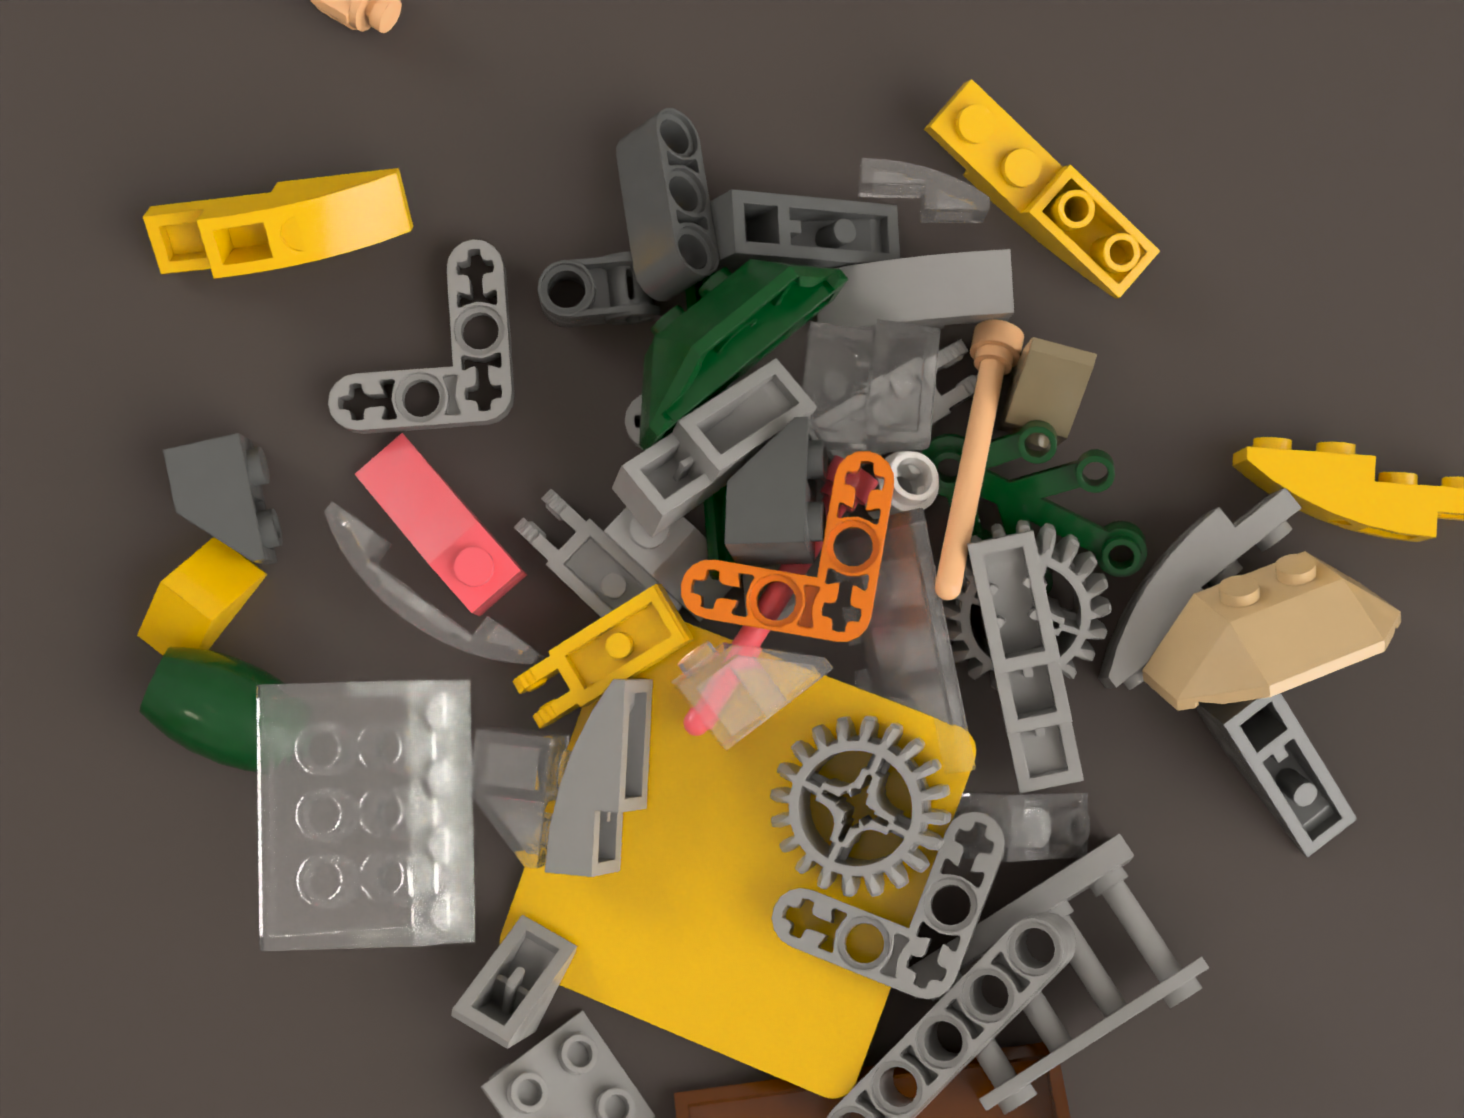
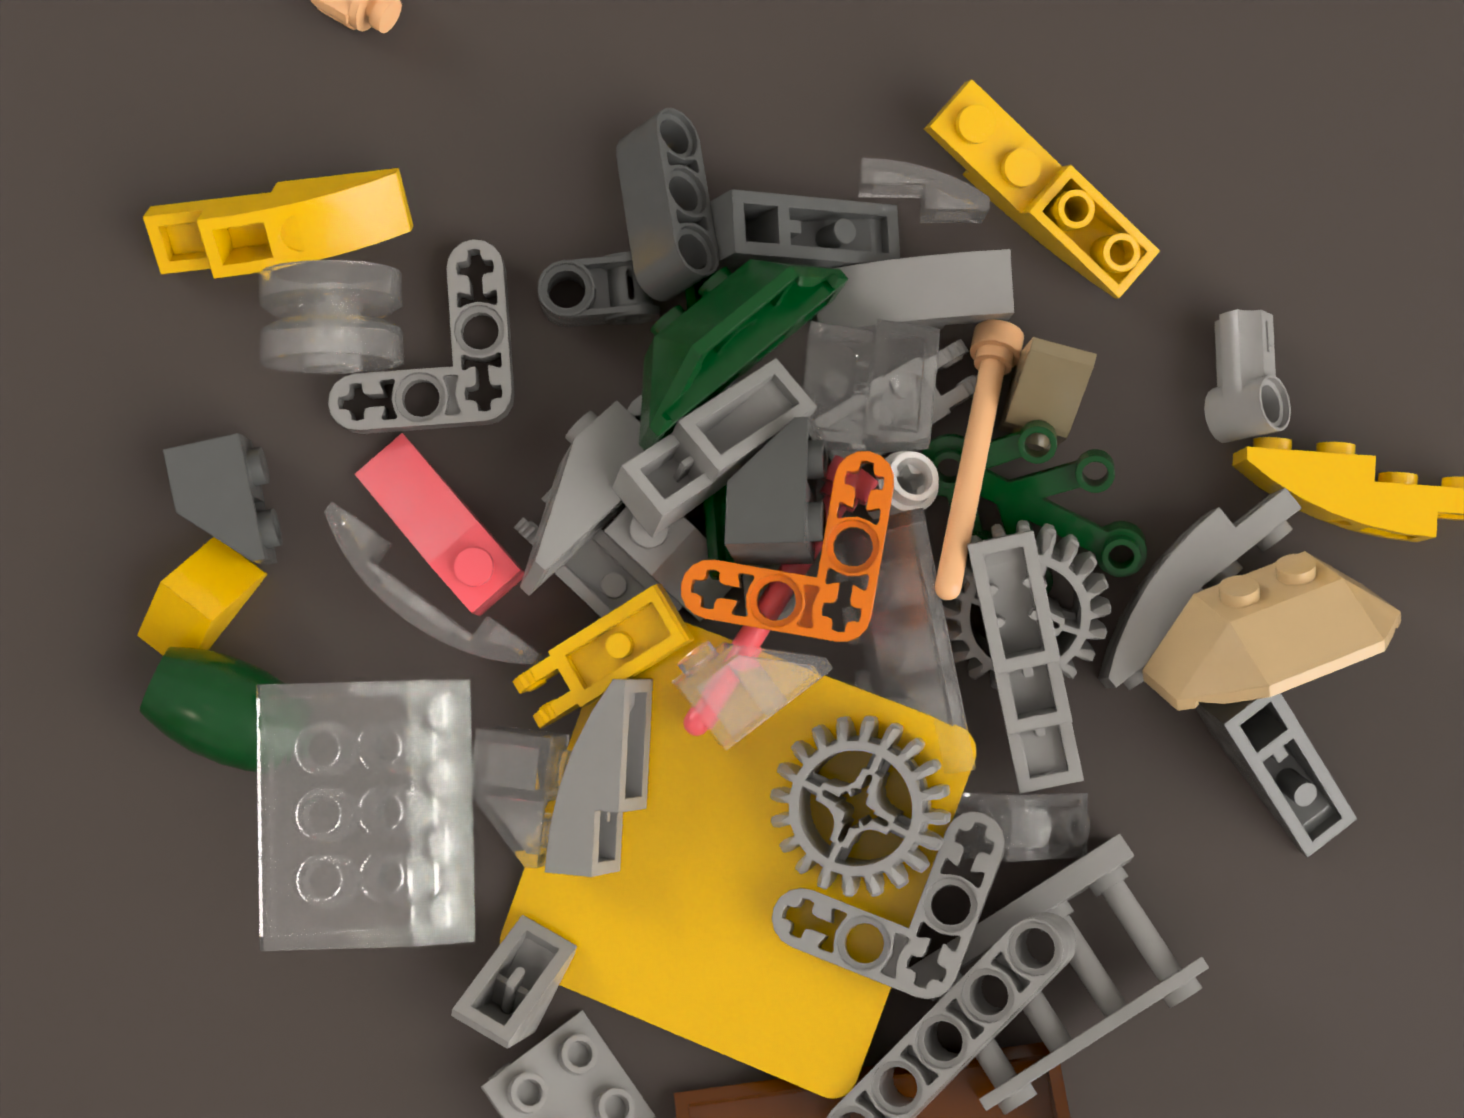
(331, 317): none -> clear wheel
(582, 490): none -> light grey slope
(1247, 393): none -> light grey piece

